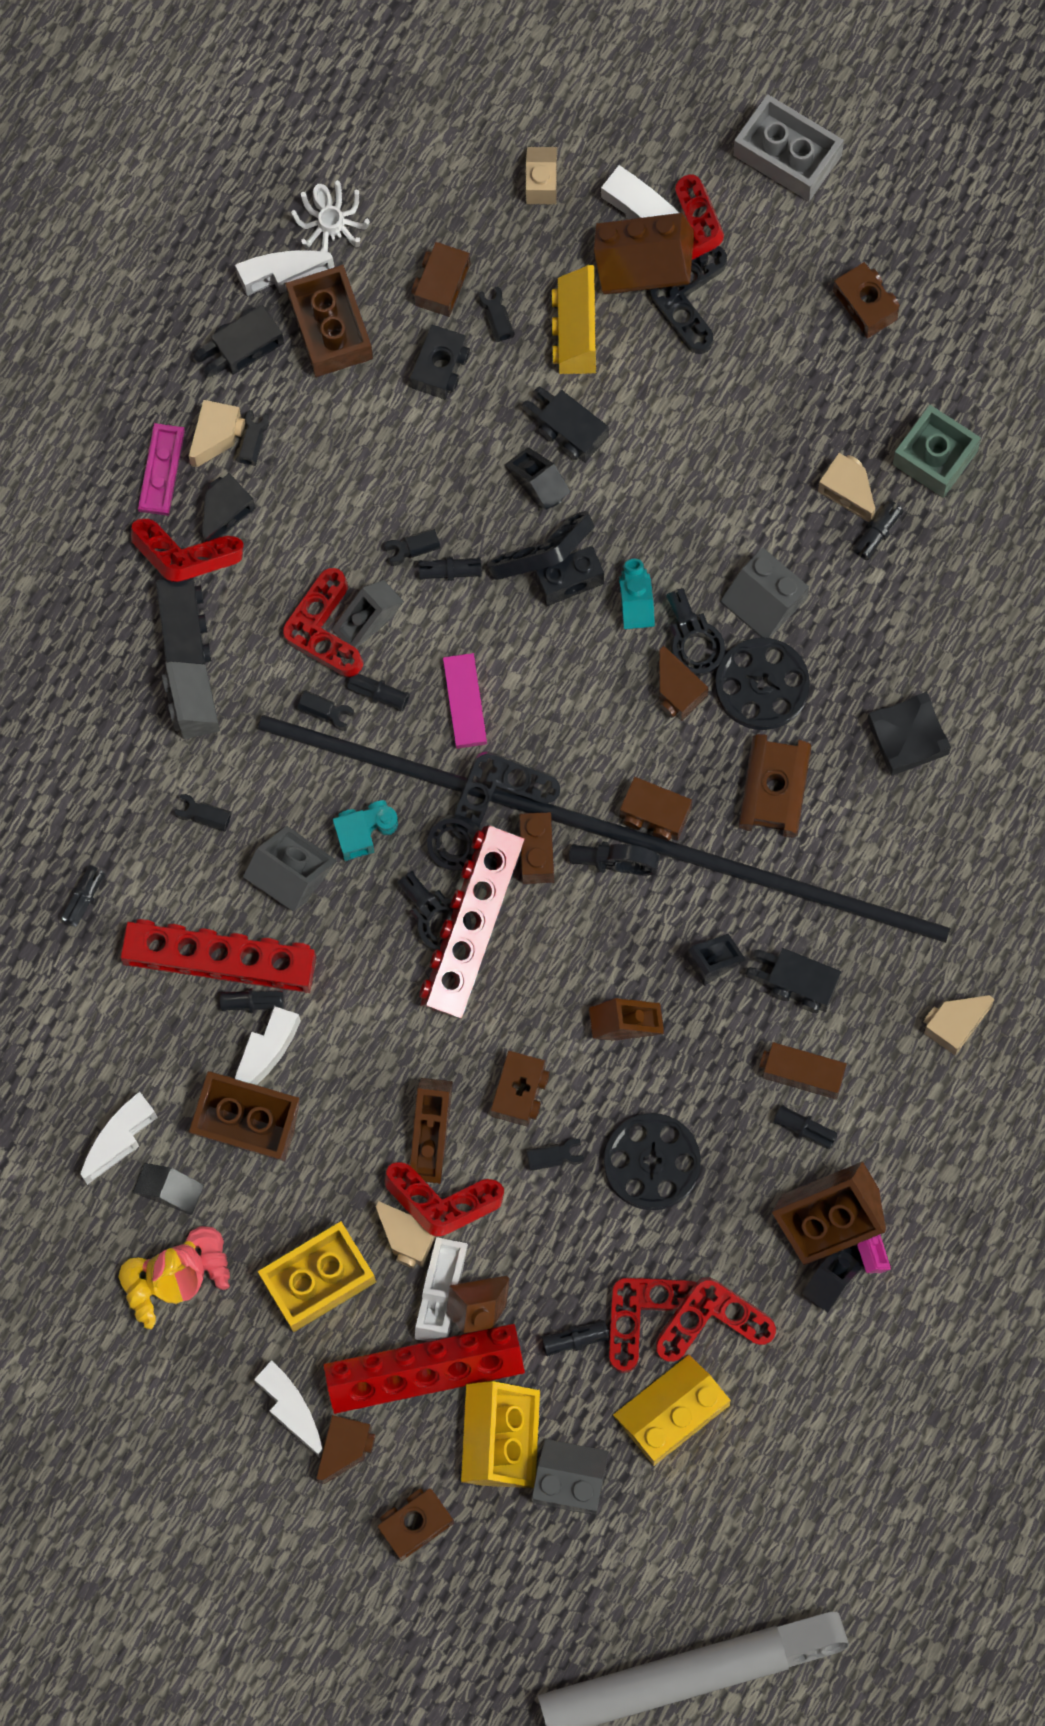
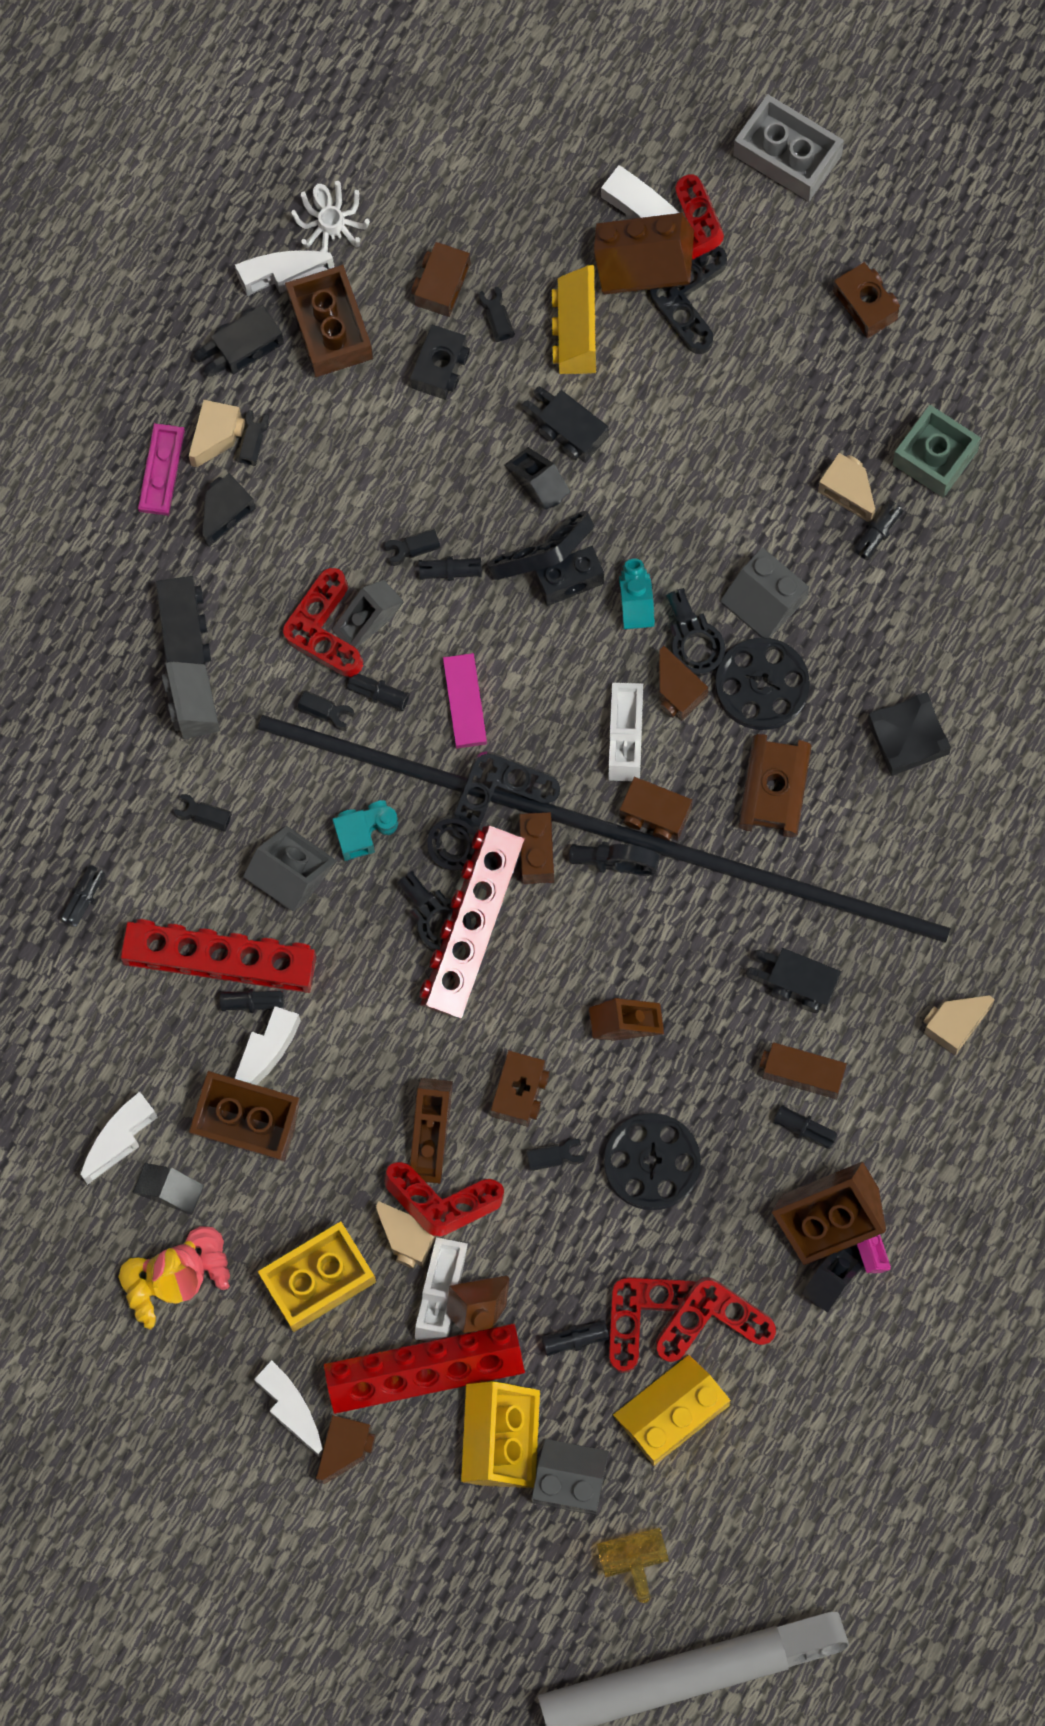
(185, 565): red beam -> none
(406, 1541): reddish brown brick -> none
(541, 175): tan slope -> none
(625, 731): none -> white slope
(633, 1554): none -> clear yellow plate
(714, 958): black slope -> none

